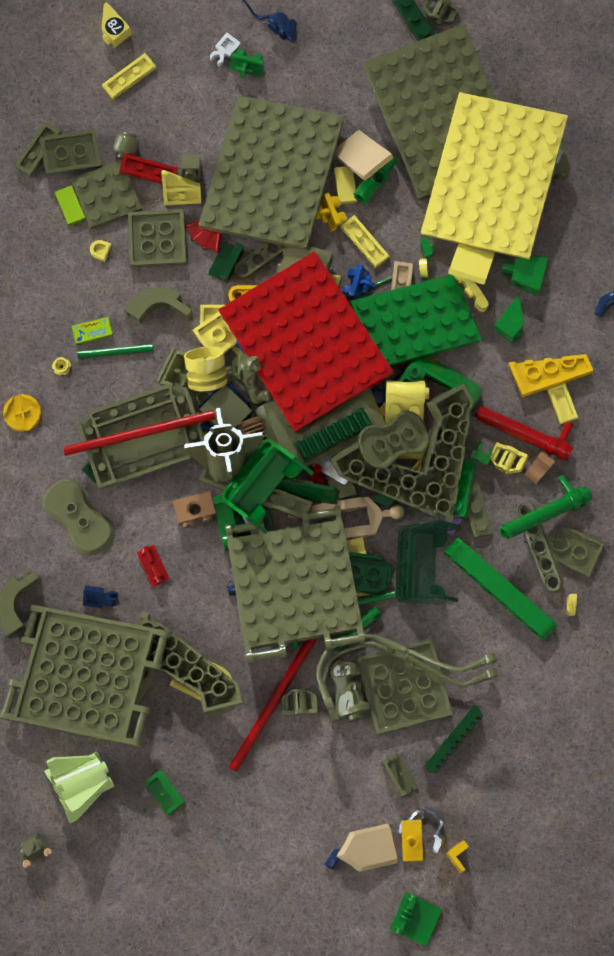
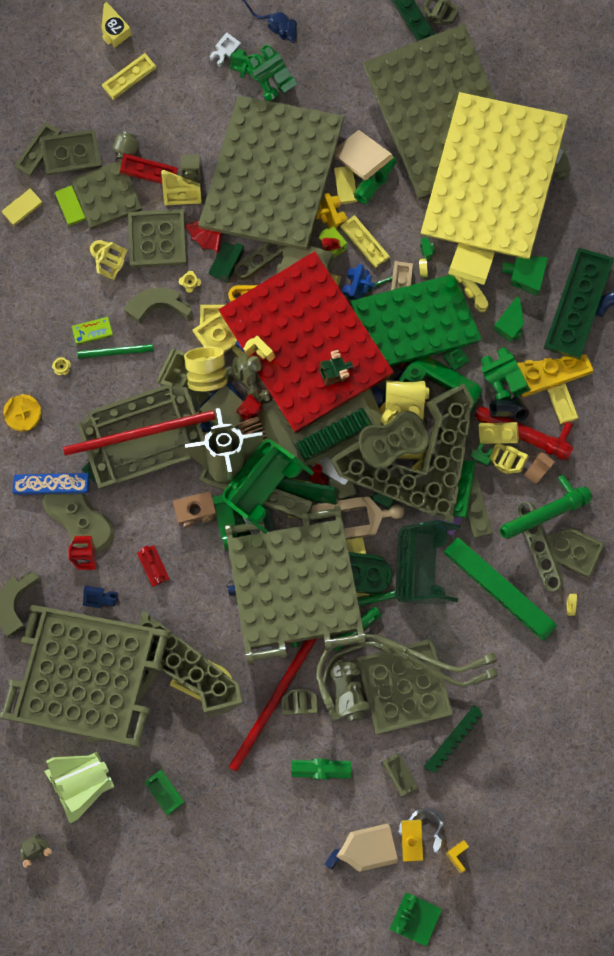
(22, 207): none -> light yellow tile
(51, 484): none -> blue tile
(83, 553): none -> red piece
(116, 265): none -> light yellow piece
(189, 286): none -> light yellow plate
(249, 407): none -> red plate
(258, 346): none -> light yellow bracket
(269, 67): none -> green hips
(321, 769): none -> green piece
(330, 244): none -> red tile
(333, 233): none -> lime brick
(334, 369): none -> dark green piece
(388, 416): none -> light yellow plate
(456, 359): none -> green tile
(498, 433): none -> light yellow plate
(504, 369): none -> green hips
(510, 409): none -> black piece
(579, 303): none -> dark green plate

